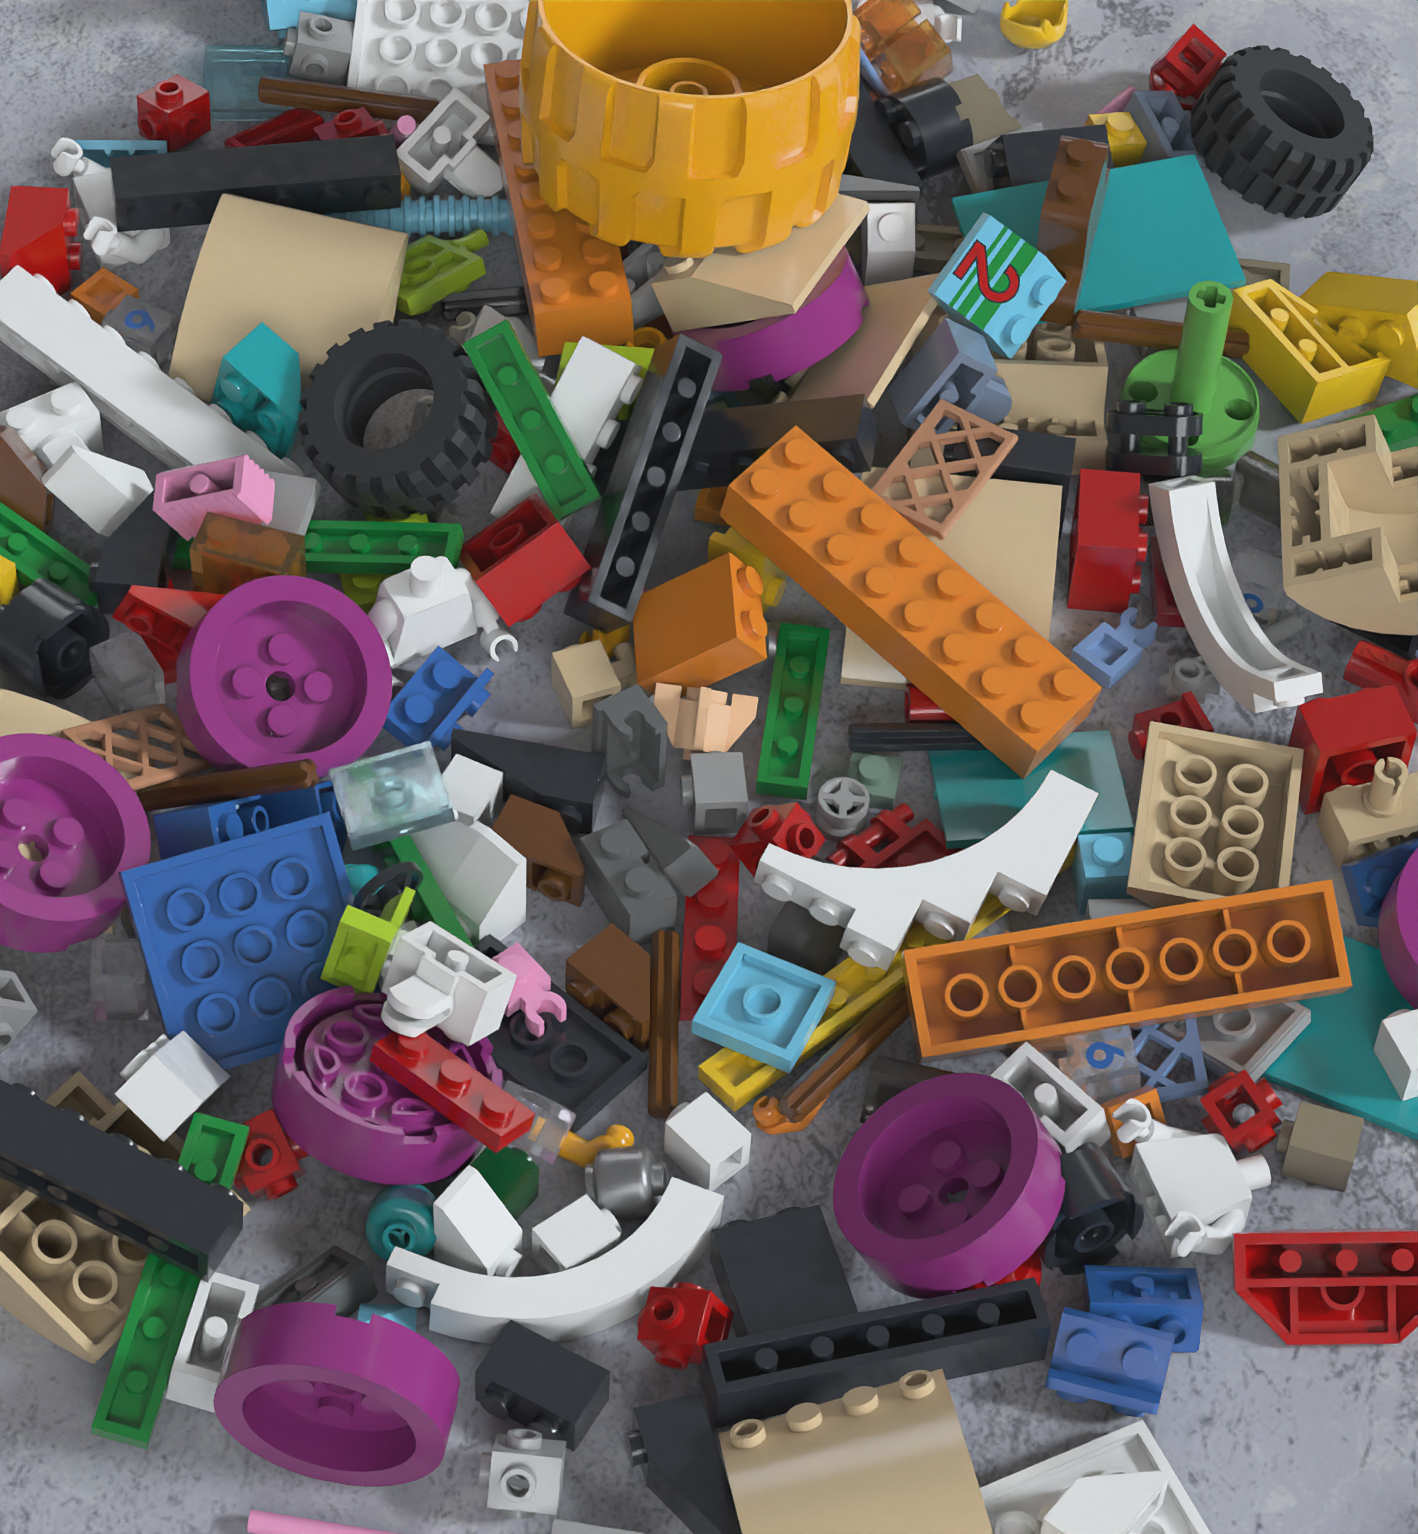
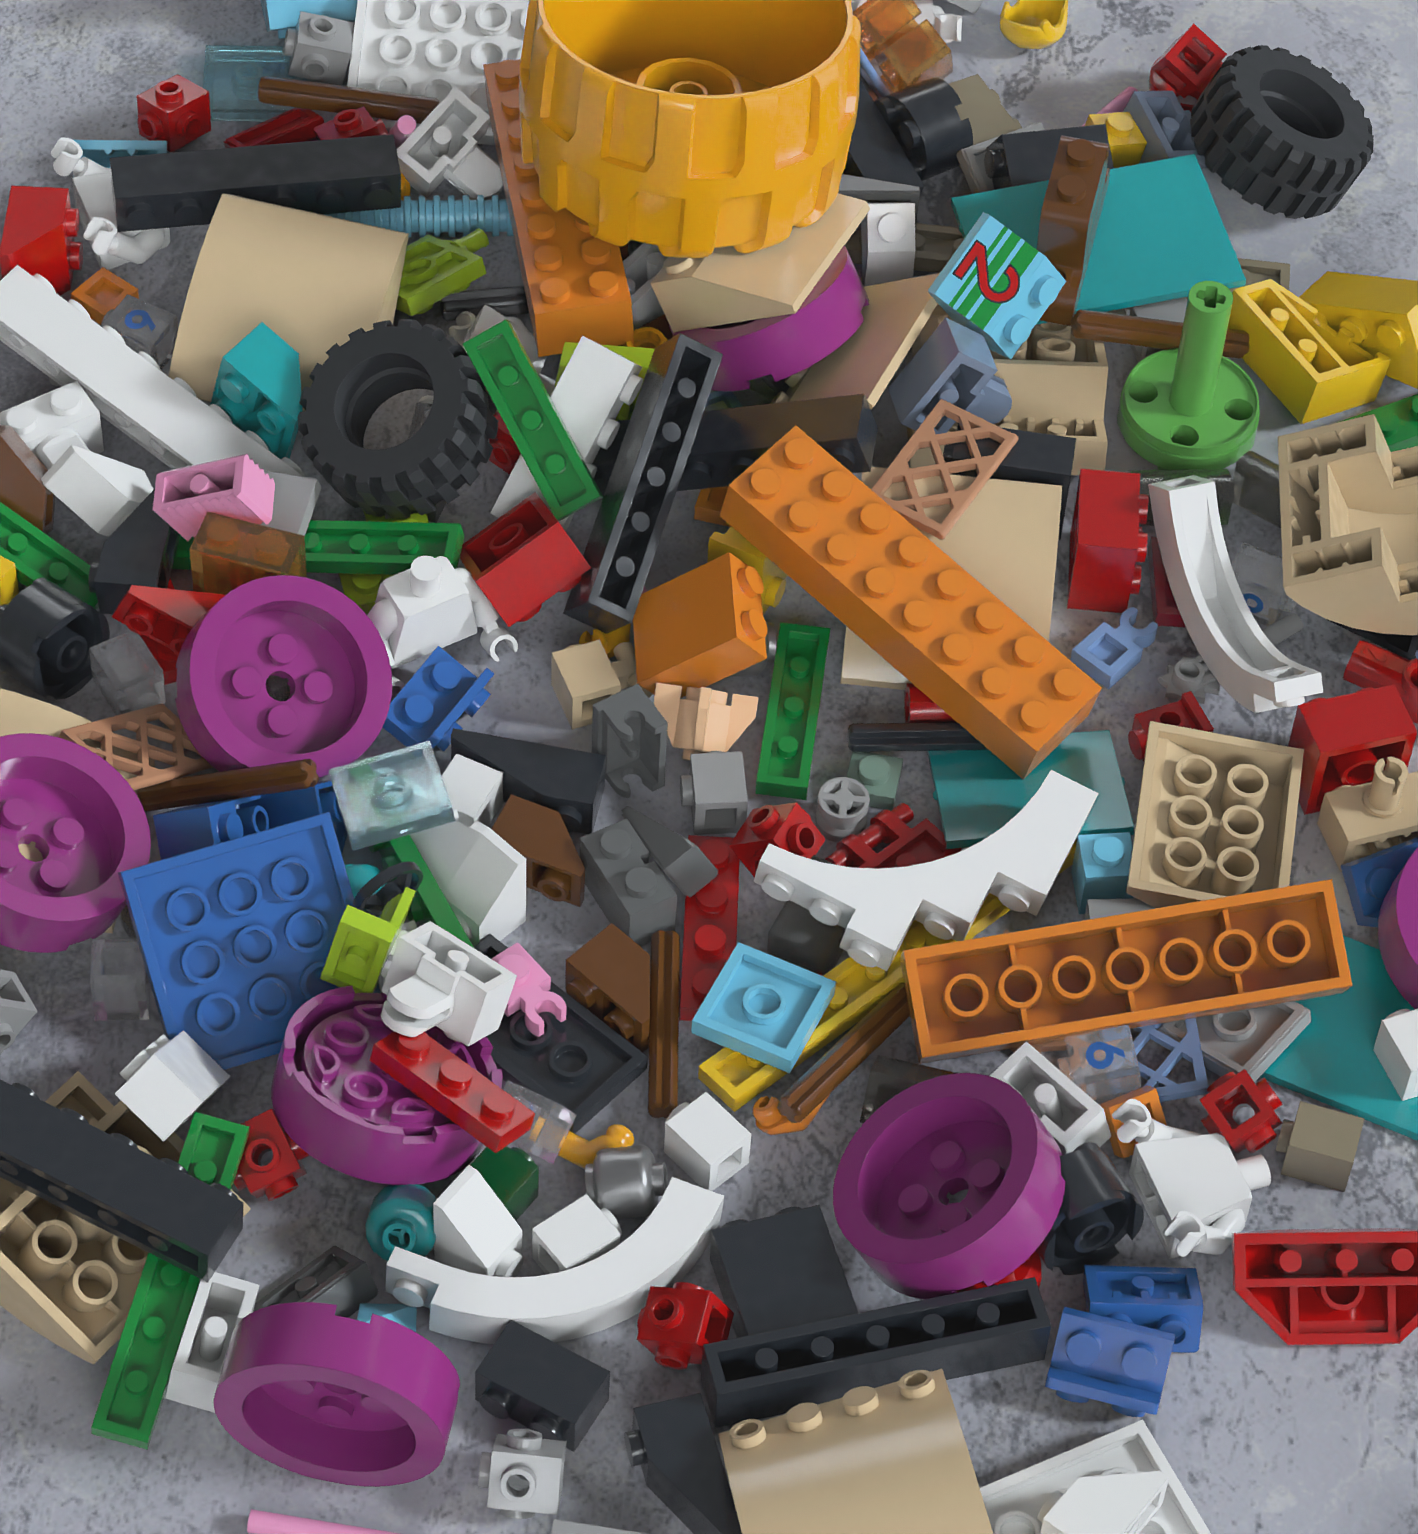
(1175, 421): black brick -> none

